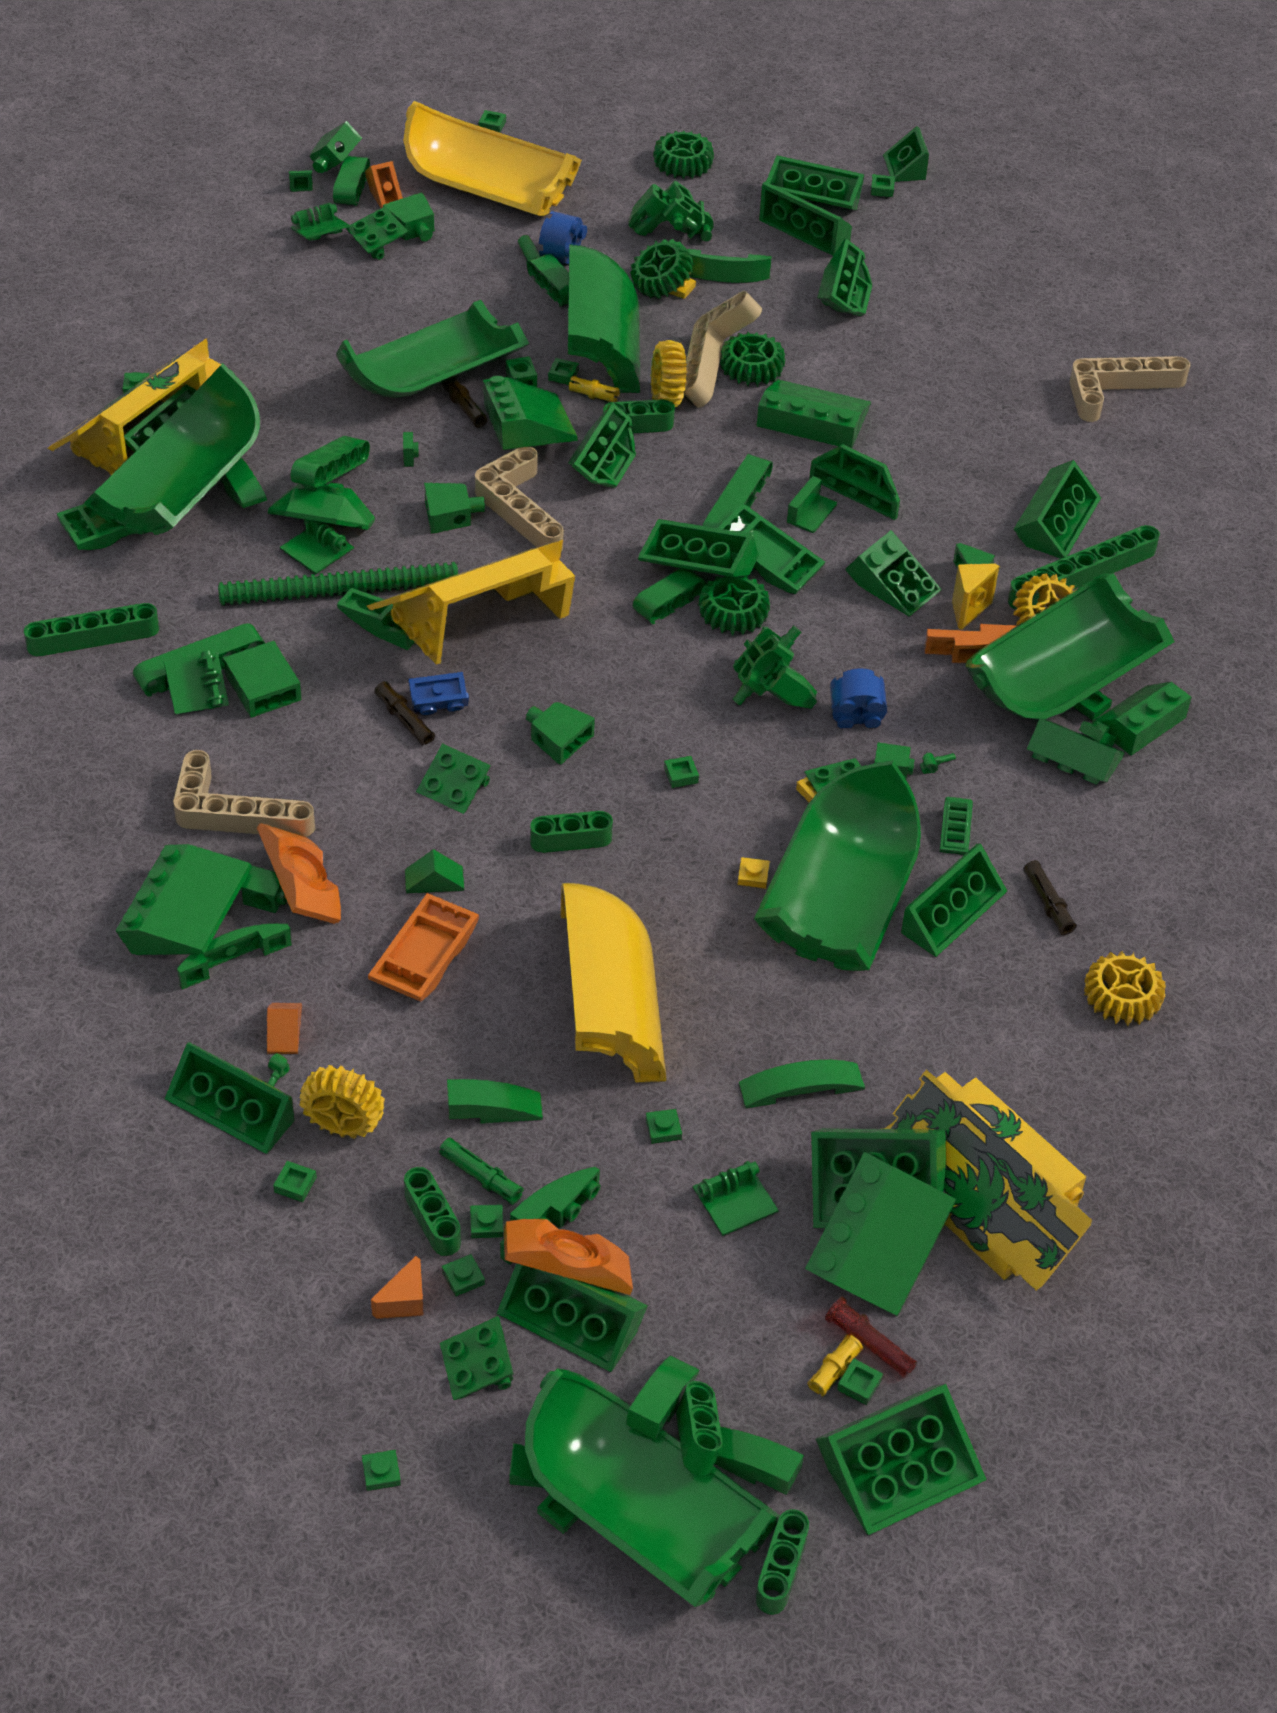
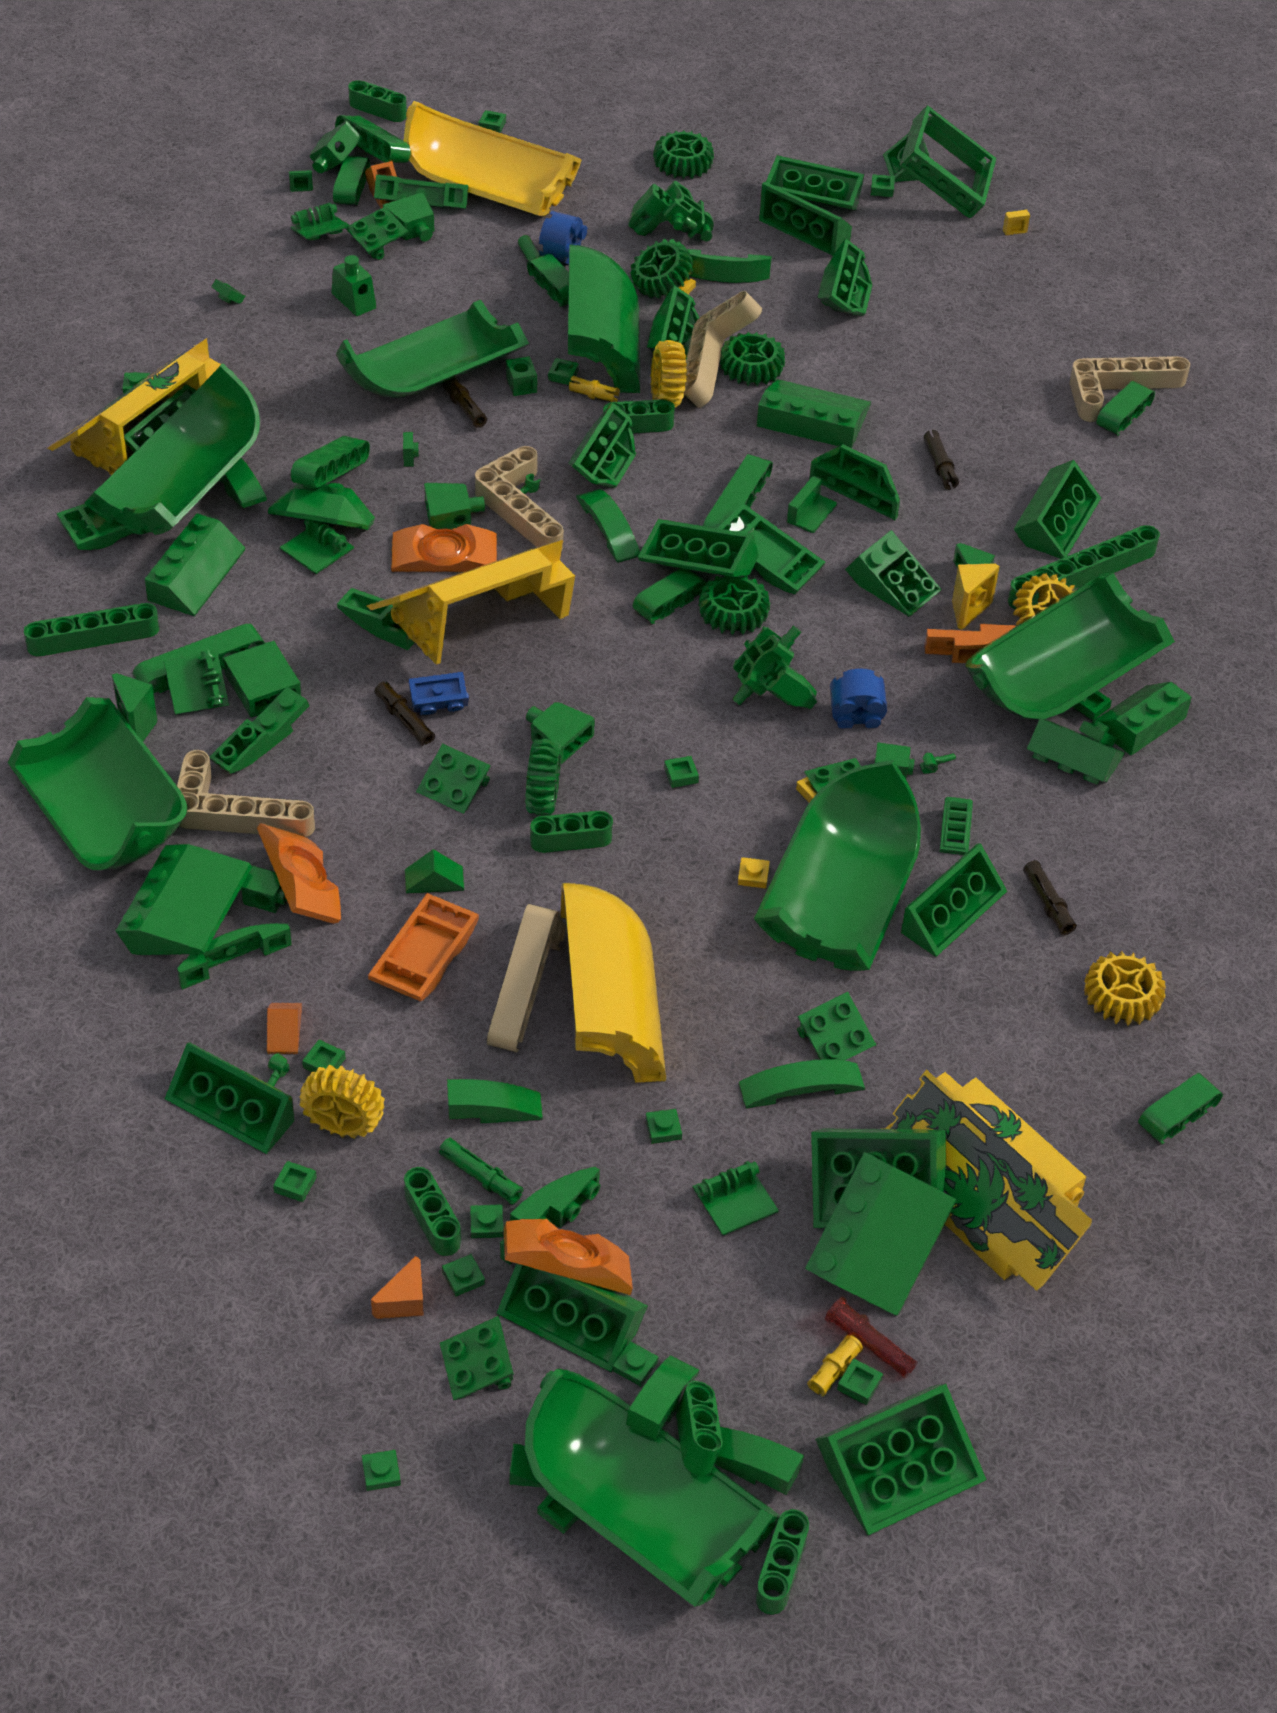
(100, 787): none -> green panel
(135, 703): none -> green slope
(193, 565): none -> green slope
(227, 292): none -> green plate
(256, 738): none -> green slope
(322, 1055): none -> green plate
(334, 583): green piece -> none
(353, 286): none -> green torso
(377, 101): none -> green beam
(377, 140): none -> green beam
(437, 194): none -> green slope
(442, 550): none -> orange slope
(525, 414): green slope -> none
(530, 485): none -> green hand
(538, 933): none -> tan beam
(543, 777): none -> green gear
(611, 523): none -> green slope
(635, 1363): none -> green plate
(674, 320): none -> green wedge
(836, 1029): none -> green hinge
(936, 177): none -> green window
(943, 466): none -> dark brown pin
(1016, 222): none -> yellow plate
(1124, 407): none -> green beam
(1179, 1107): none -> green beam

